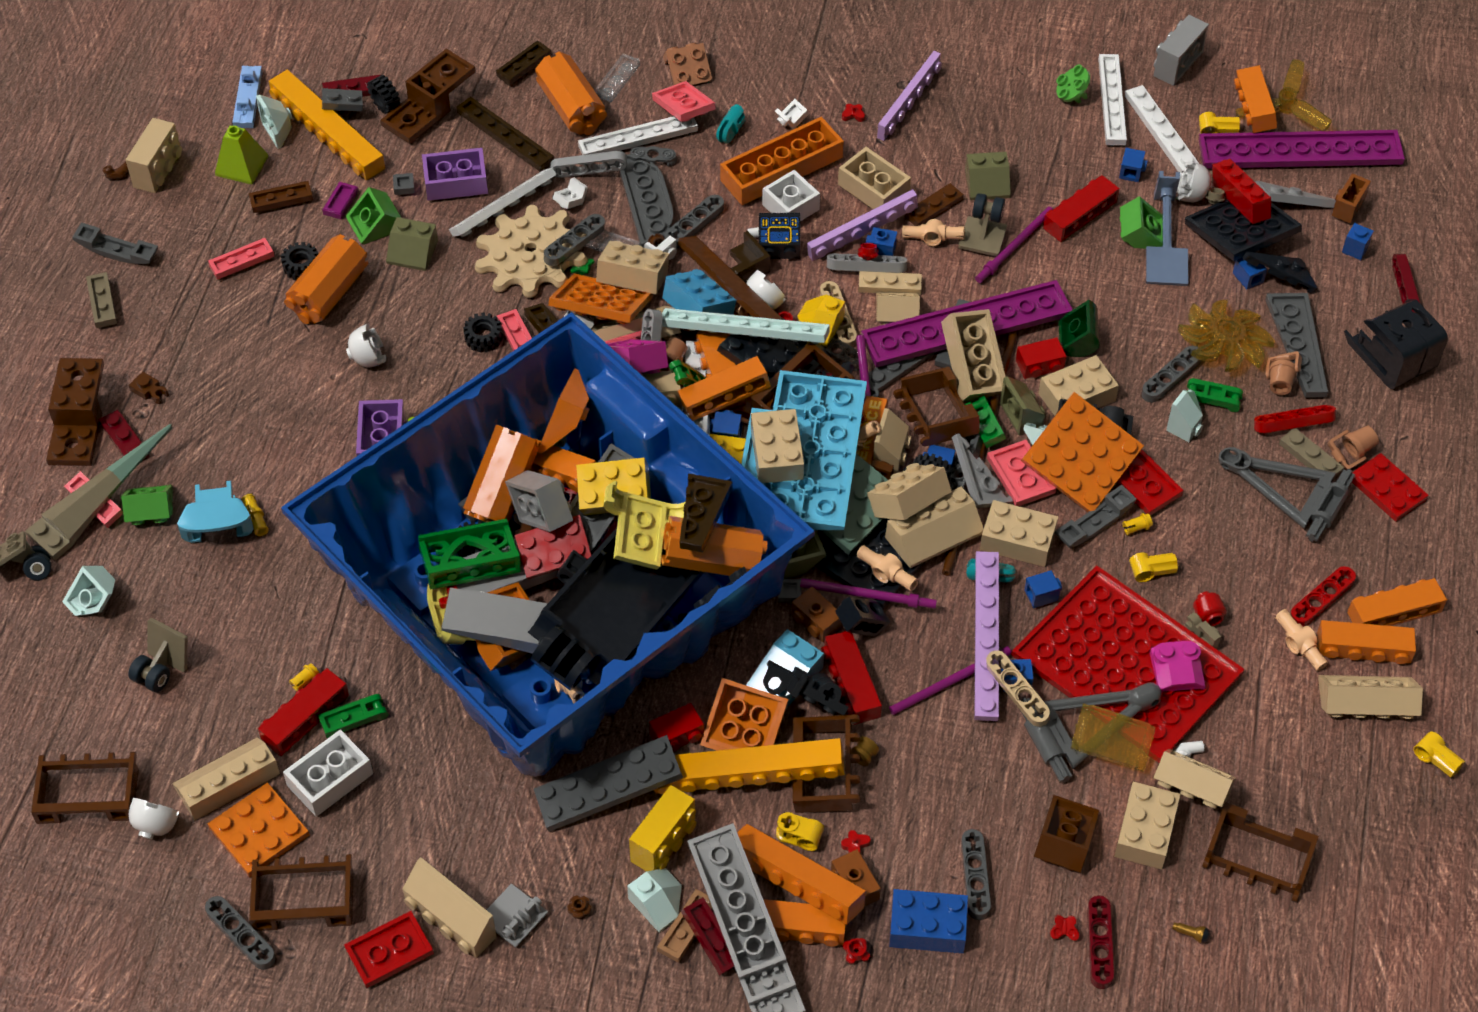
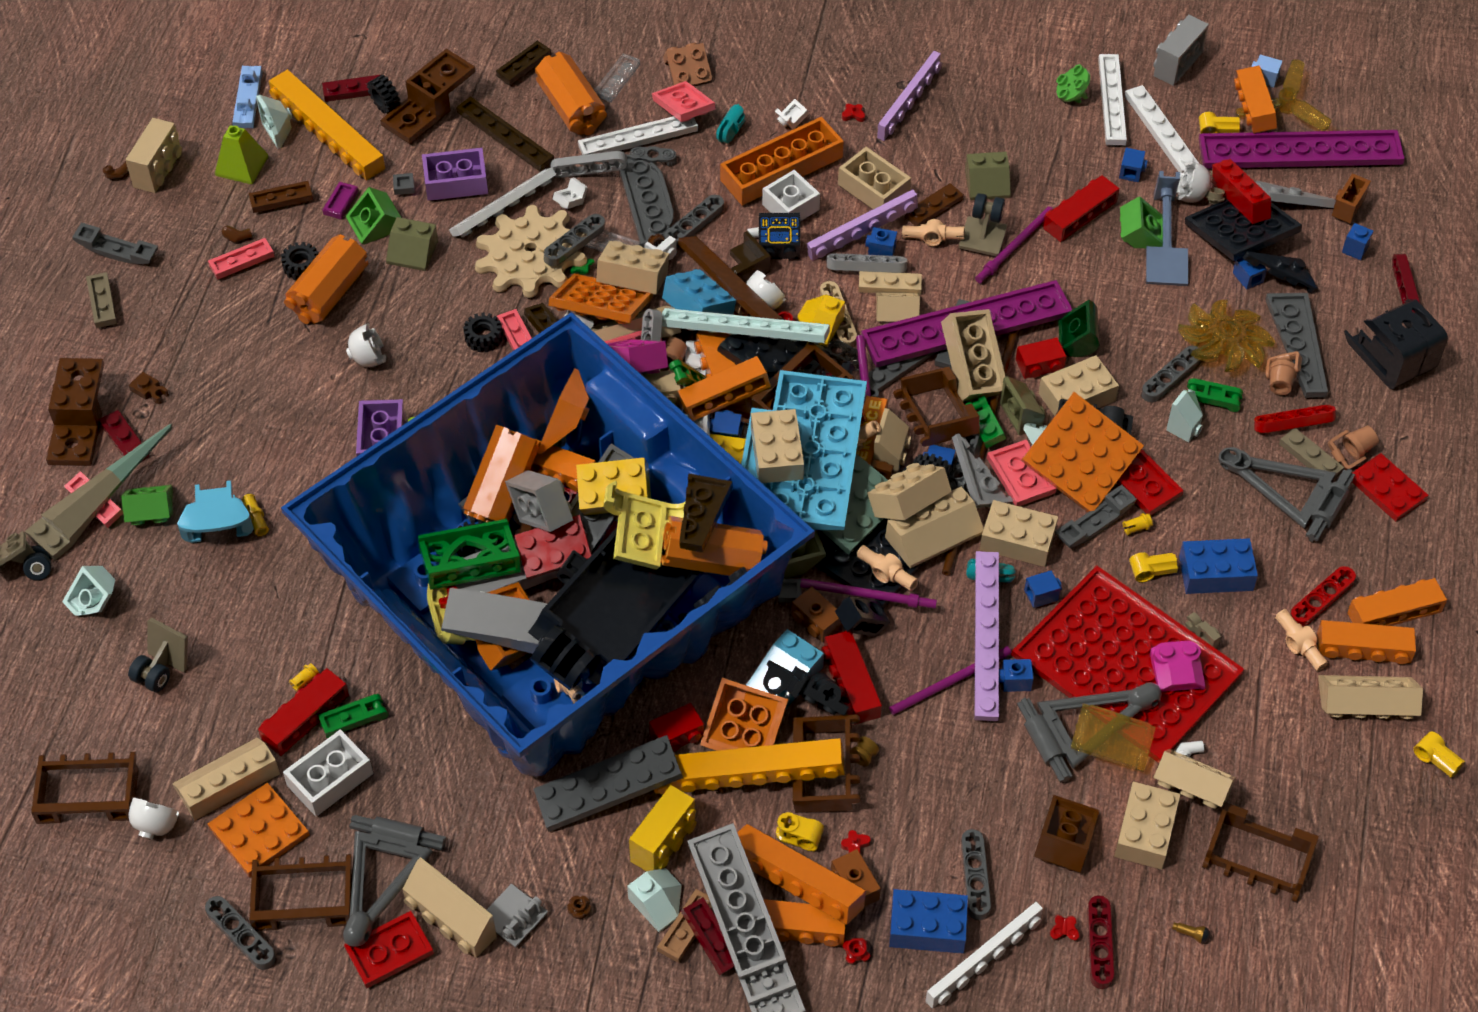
(235, 235): none -> reddish brown arm
(342, 99): dark grey bracket -> none
(388, 837): none -> dark grey piece
(868, 251): red plate -> none
(978, 960): none -> white plate
(1015, 689): tan beam -> none
(1210, 608): red head -> none
(1218, 566): none -> blue brick
(1270, 69): none -> light blue brick

